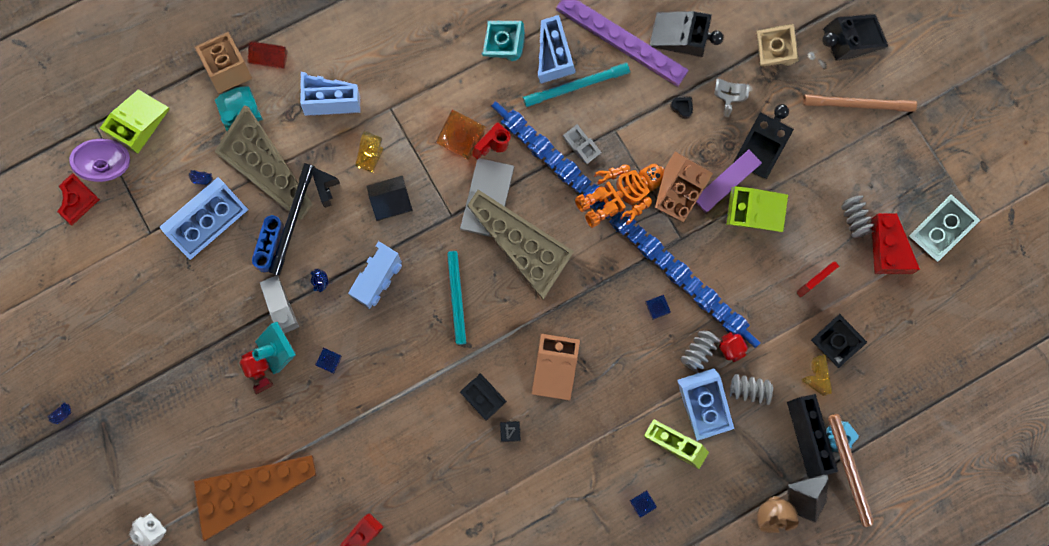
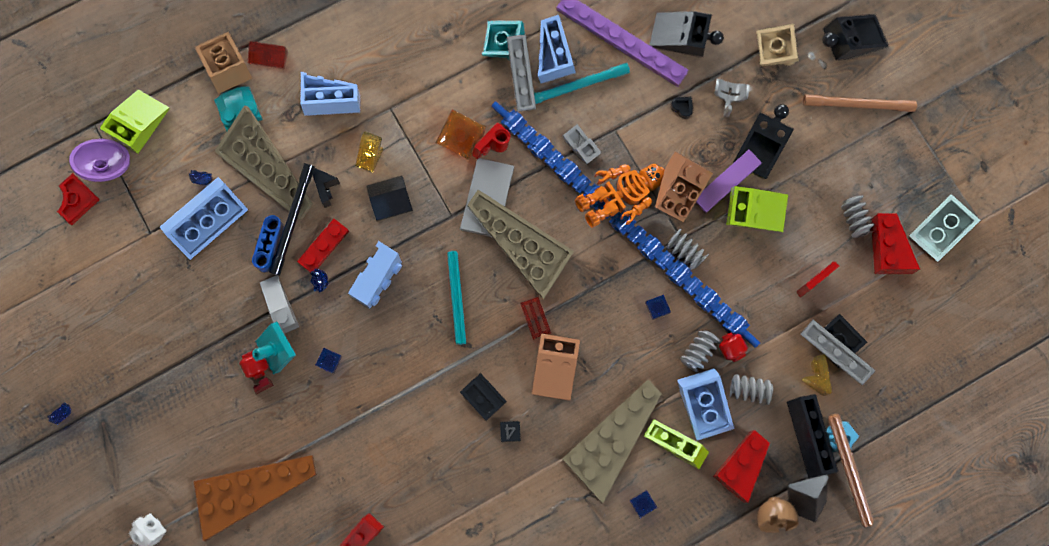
(323, 246): none -> red plate
(521, 73): none -> light grey tile
(529, 302): none -> clear red tile
(604, 451): none -> dark tan wing
(686, 250): none -> light grey piece
(743, 466): none -> red wedge
(837, 352): none -> light grey tile

